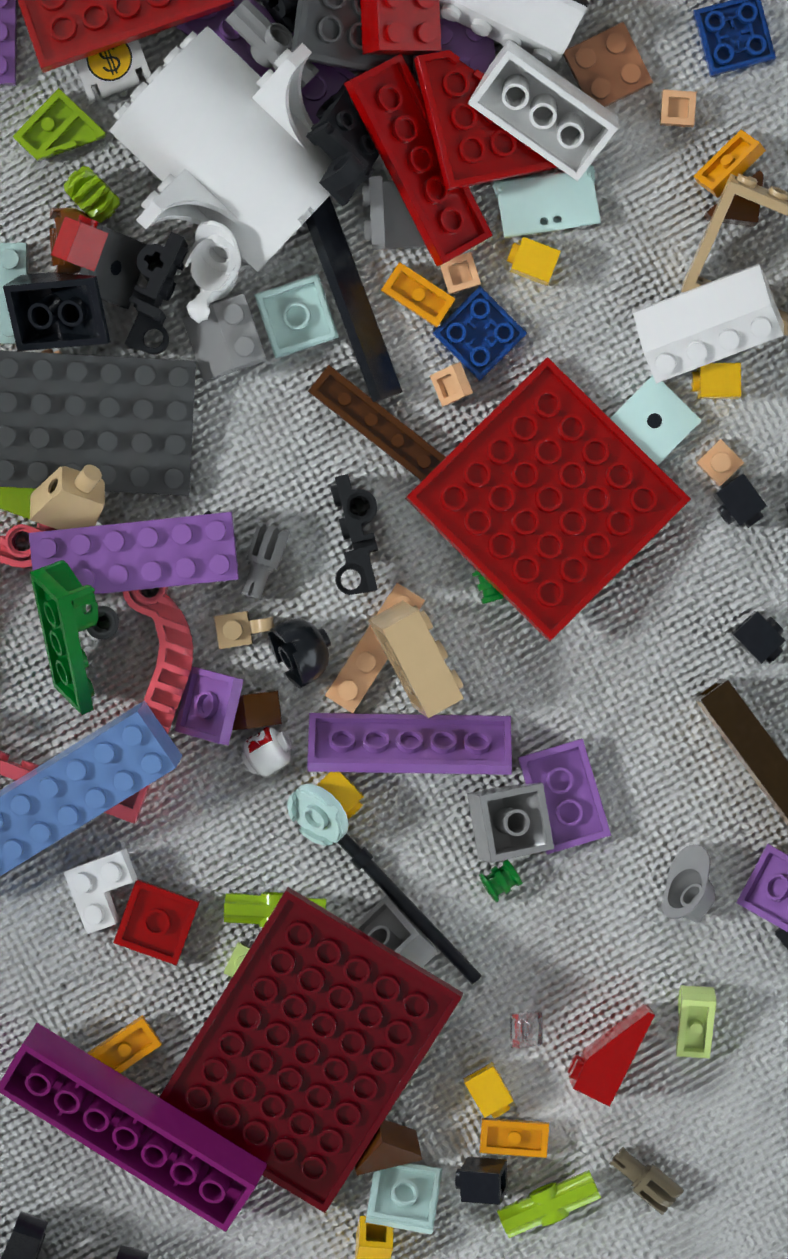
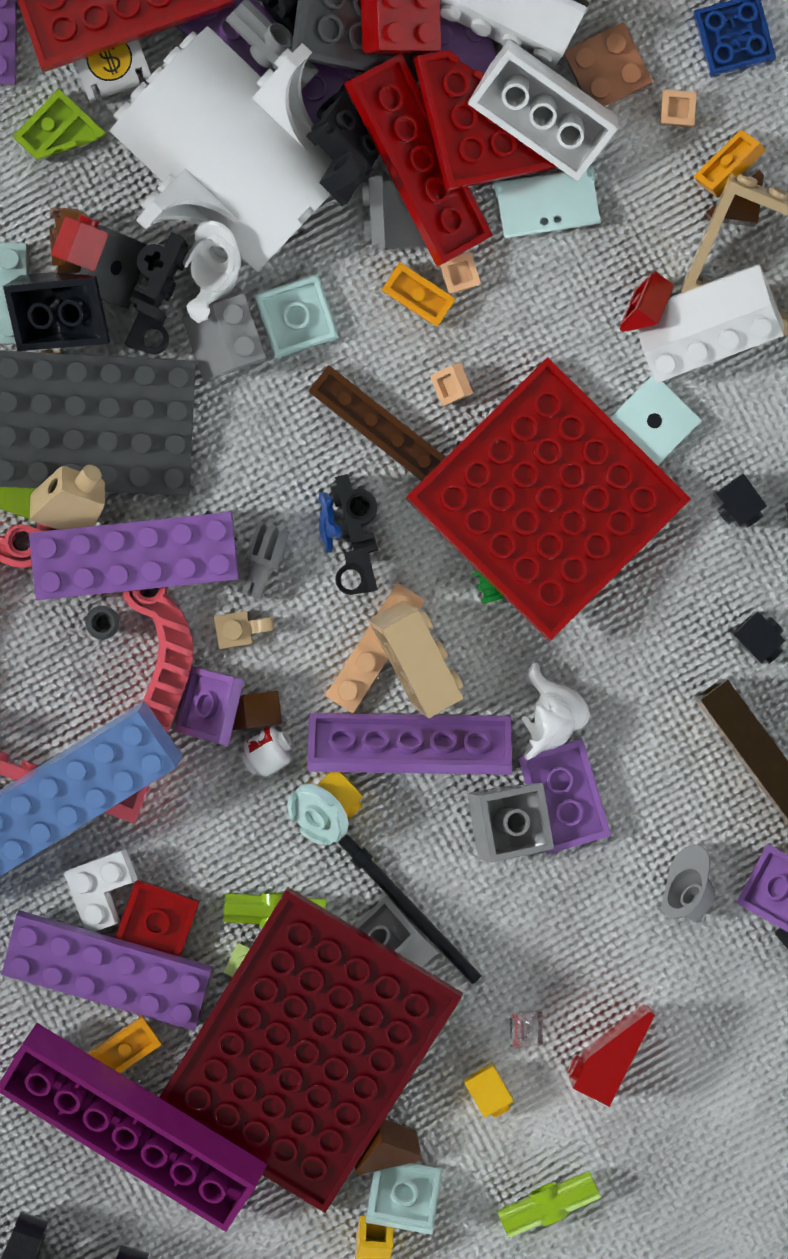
(62, 615): green plate -> none
(91, 194): lime gear -> none
(106, 970): none -> medium lavender plate
(301, 649): black cylinder -> none
(327, 525): none -> blue piece
(352, 302): black tile -> none
(479, 333): blue tile -> none
(482, 1180): black brick -> none
(500, 880): green bush -> none
(514, 1137): light orange plate -> none
(533, 260): yellow brick -> none
(556, 713): none -> white piece
(647, 303): none -> red slope
(647, 1181): dark tan arm -> none
(696, 1021): yellowish green plate -> none
(717, 381): yellow brick -> none
(719, 462): light nougat plate -> none

